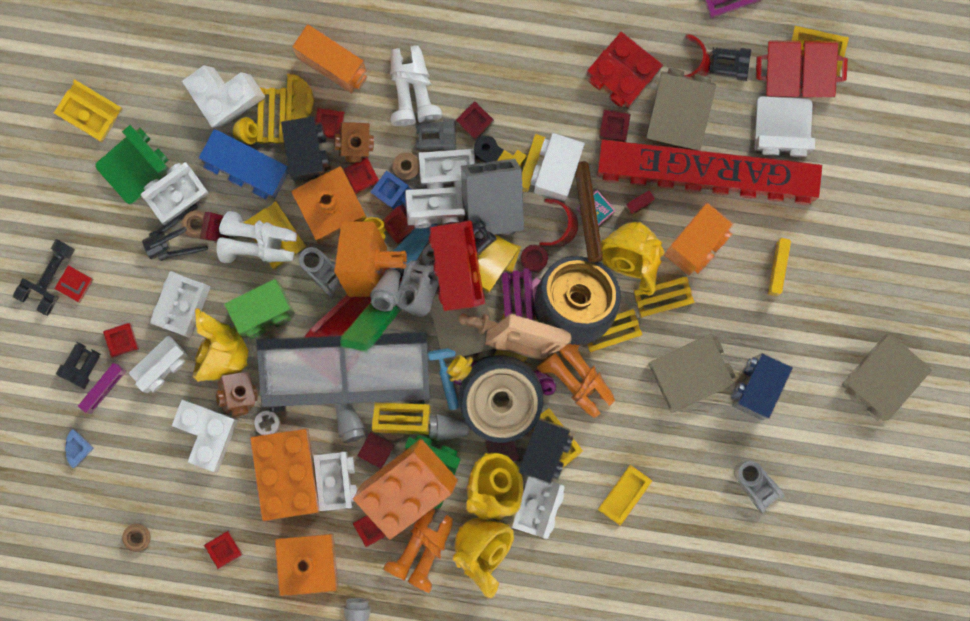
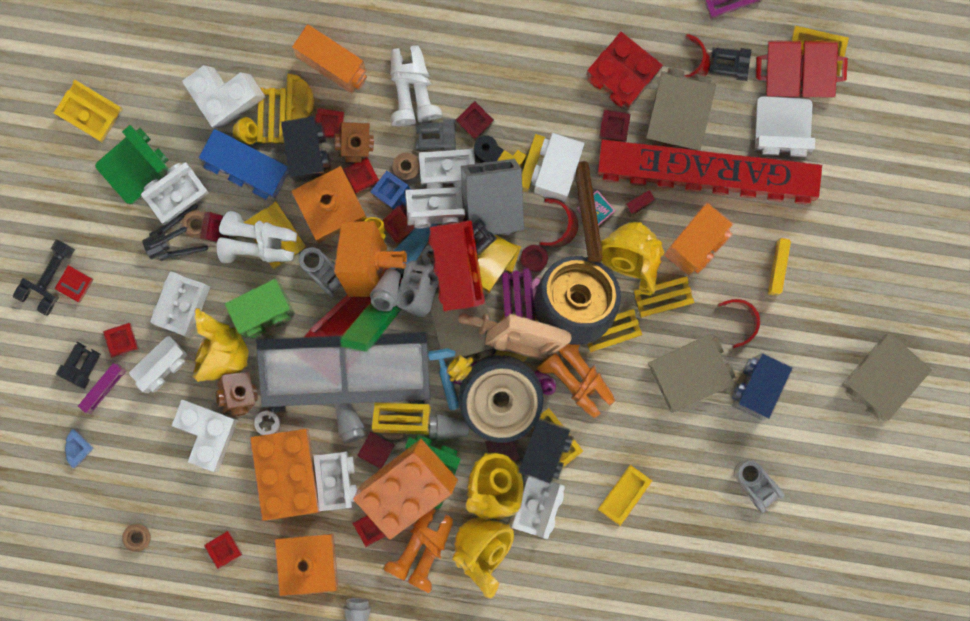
(754, 313): none -> red helmet

